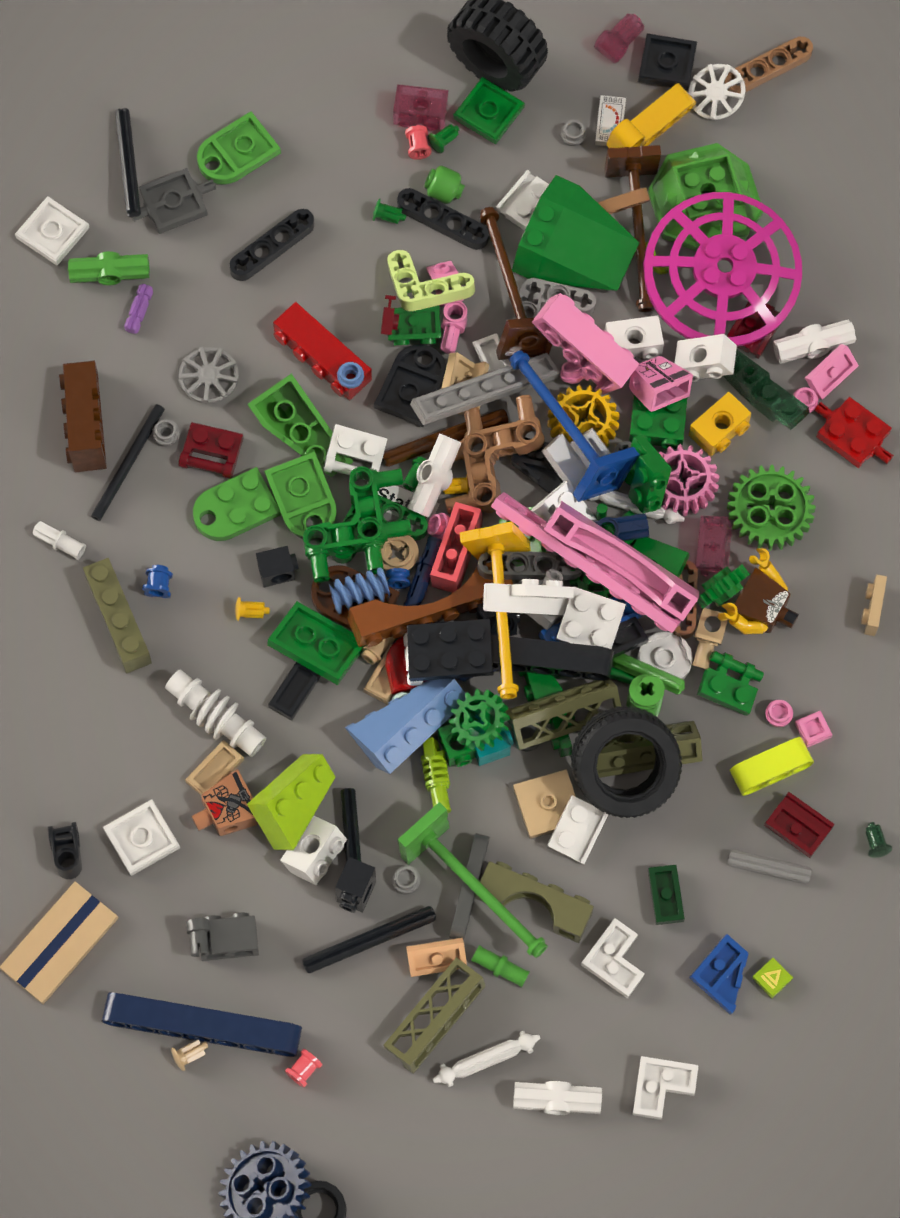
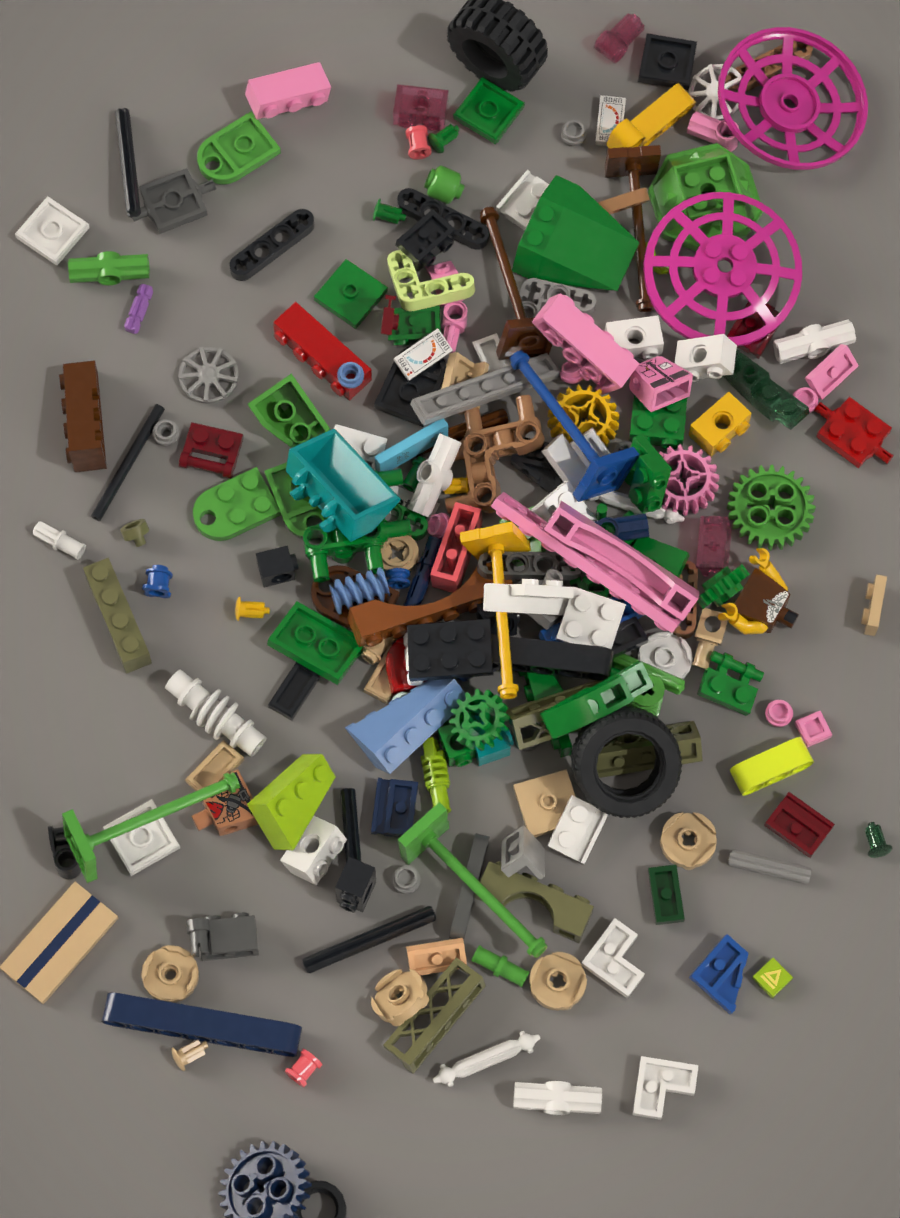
(83, 844): none -> bright green tile
(135, 531): none -> olive tile
(165, 960): none -> tan plate
(288, 91): none -> bright pink brick
(339, 485): none -> teal piece
(350, 293): none -> green plate
(394, 807): none -> dark blue plate
(397, 1010): none -> tan plate
(410, 446): none -> medium azure tile
(423, 354): none -> white tile
(426, 240): none -> black bracket
(522, 850): none -> light grey panel
(564, 996): none -> tan plate
(597, 701): none -> green slope
(688, 856): none -> tan plate
(712, 130): none -> bright pink piece
(799, 91): none -> dark pink dish

